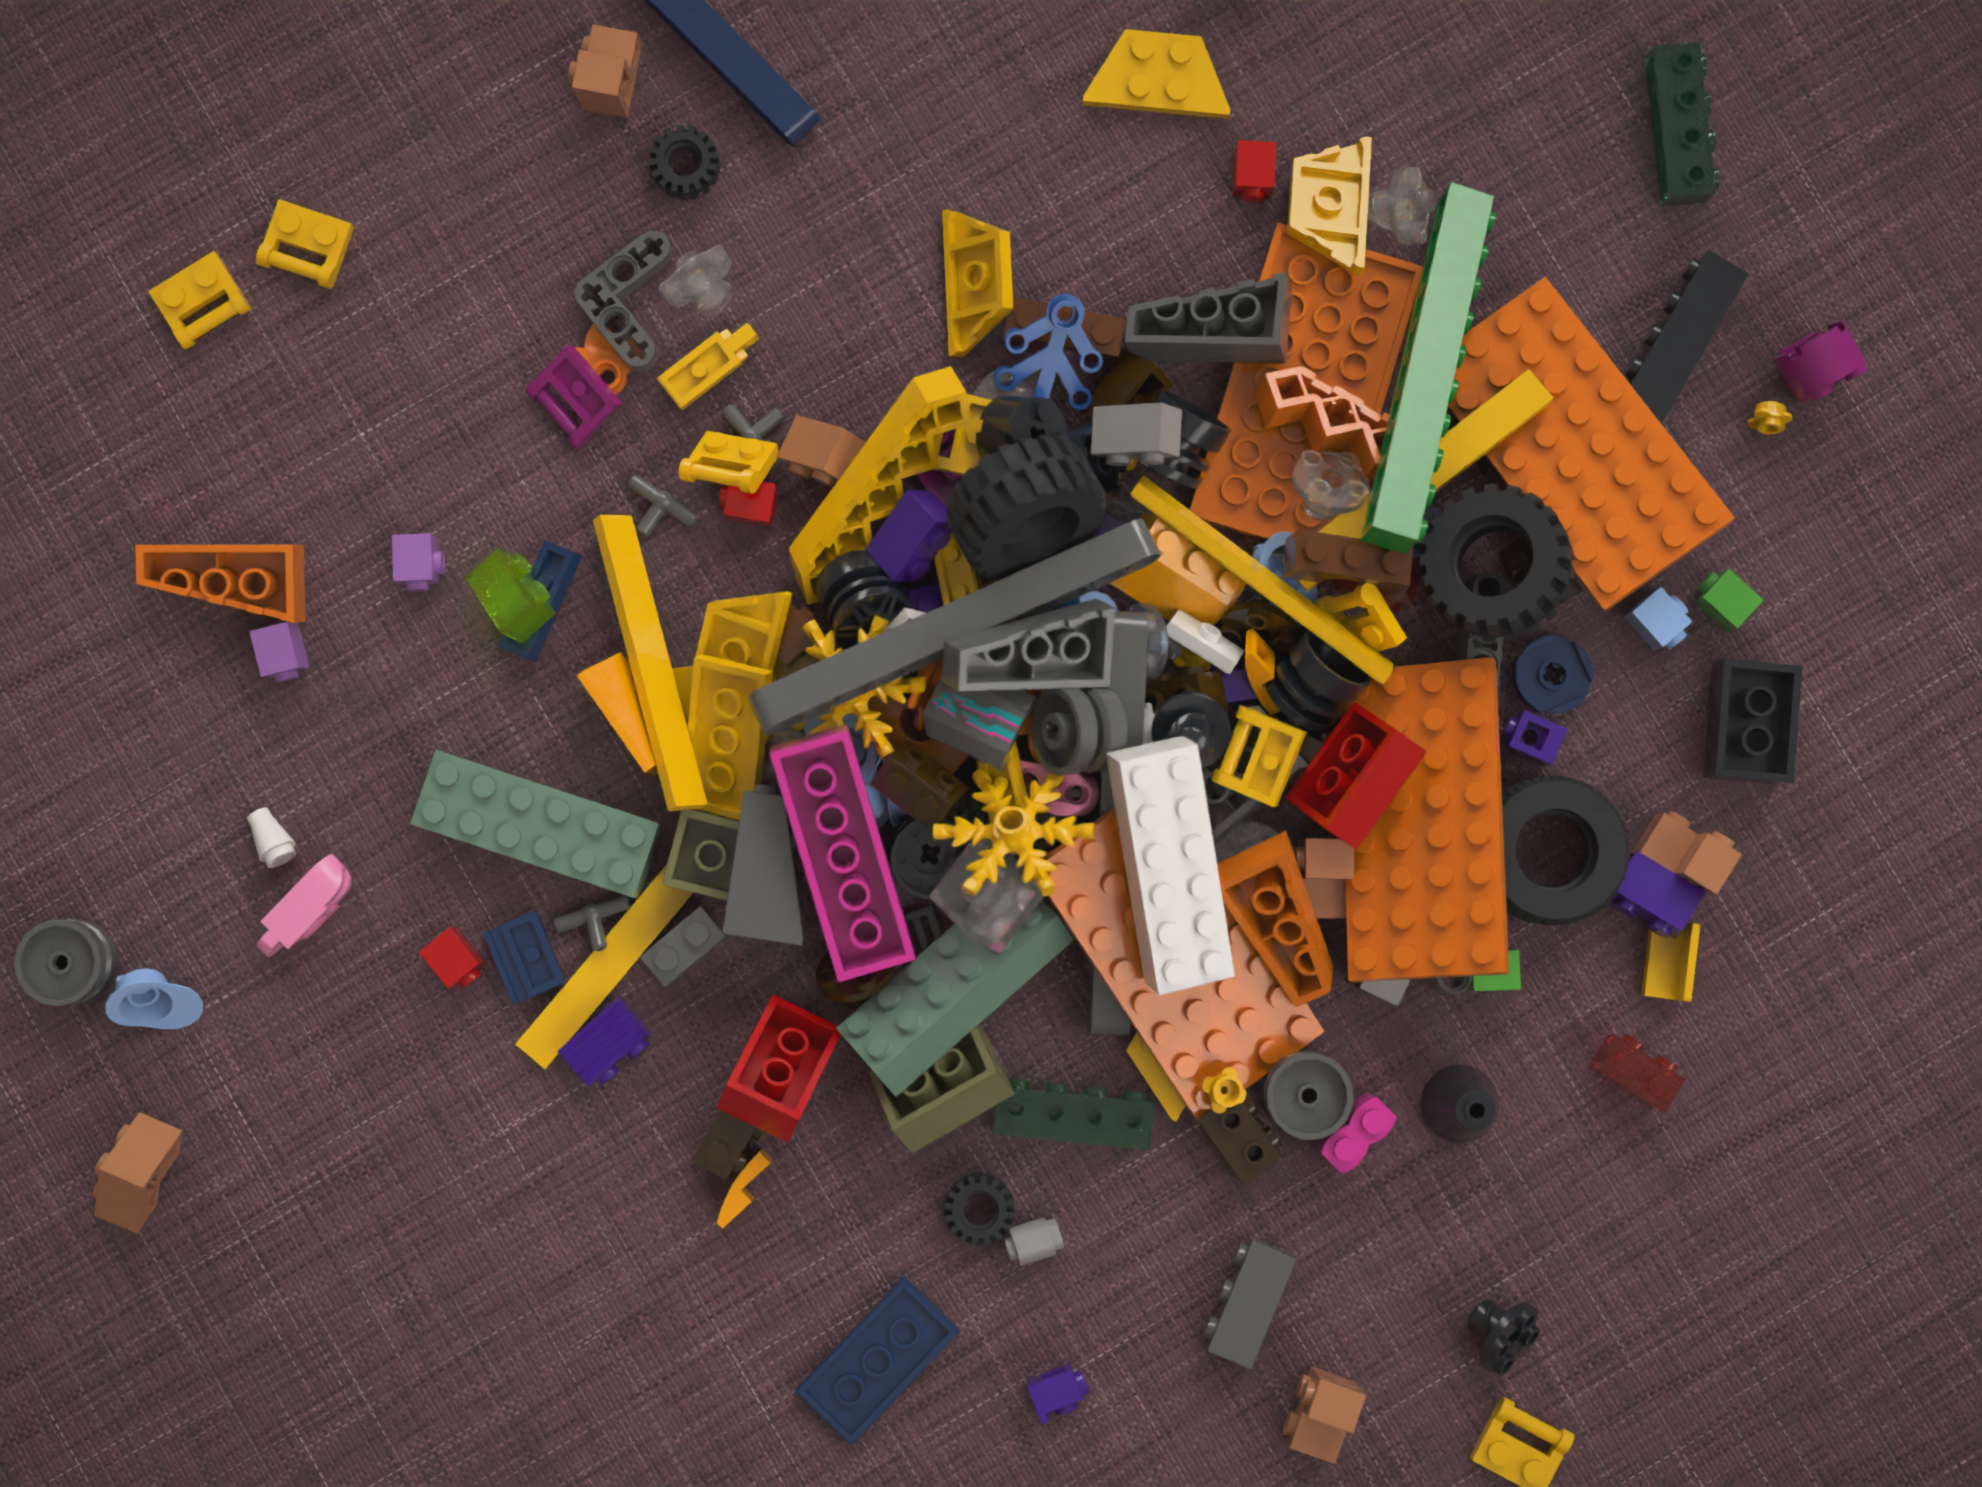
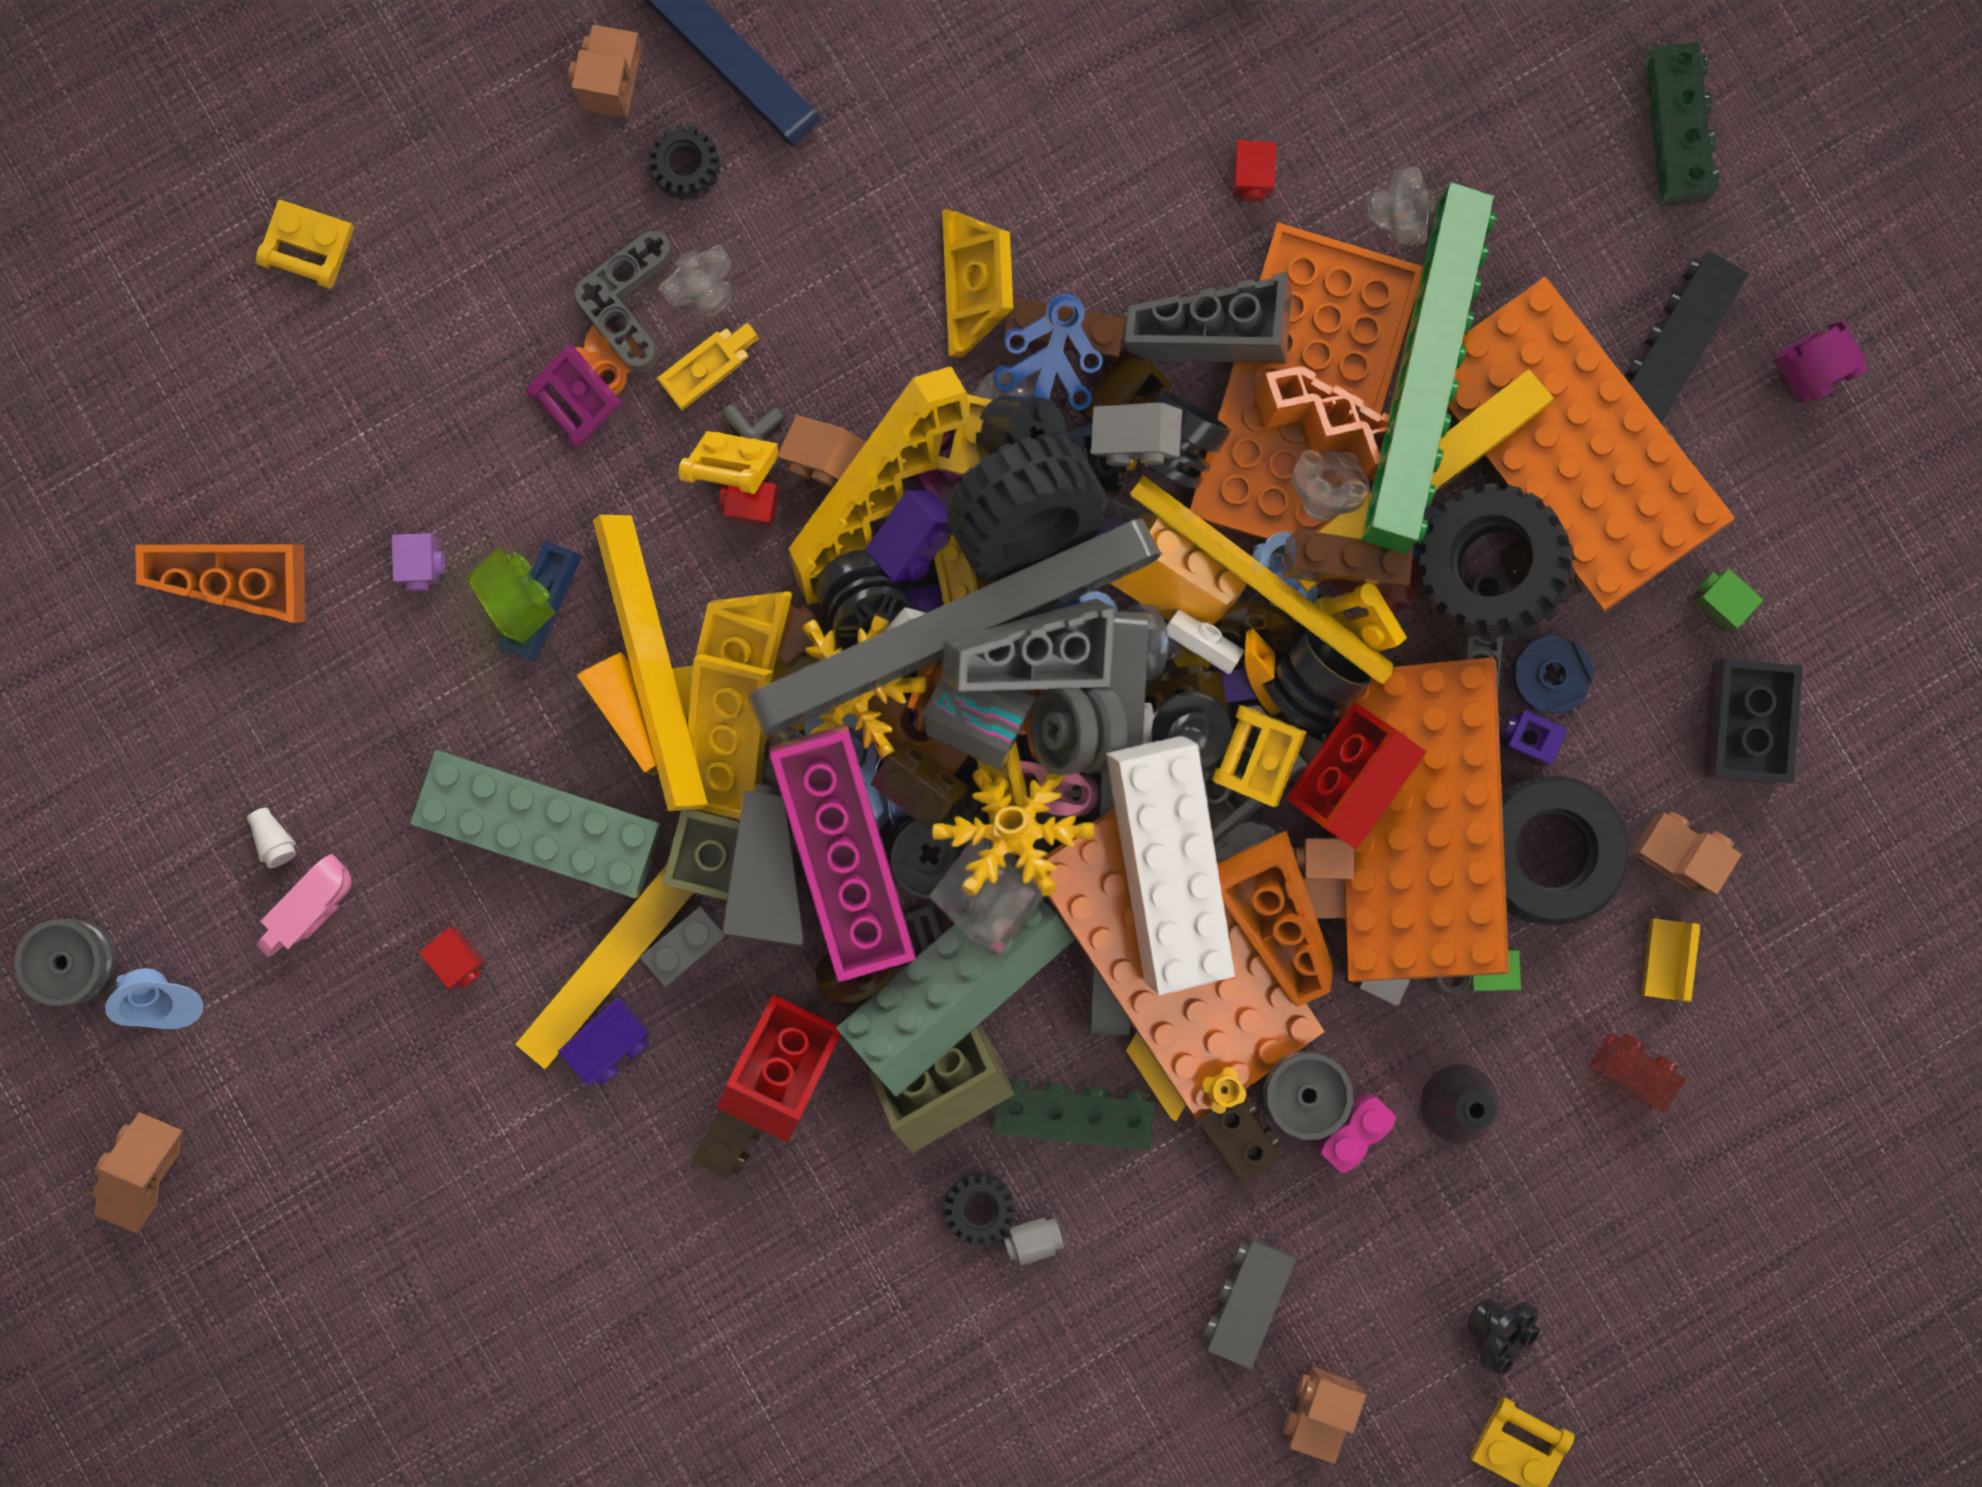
(192, 291): yellow plate -> none
(279, 651): medium lavender brick -> none
(524, 957): dark blue plate -> none
(591, 916): dark grey piece -> none
(662, 502): dark grey piece -> none
(738, 1195): light orange slope -> none
(877, 1360): dark blue tile -> none
(1057, 1391): dark purple brick -> none
(1159, 76): yellow wing -> none
(1332, 202): yellow wing -> none
(1656, 896): dark purple brick -> none
(1659, 619): light blue brick -> none
(1769, 417): yellow plate -> none

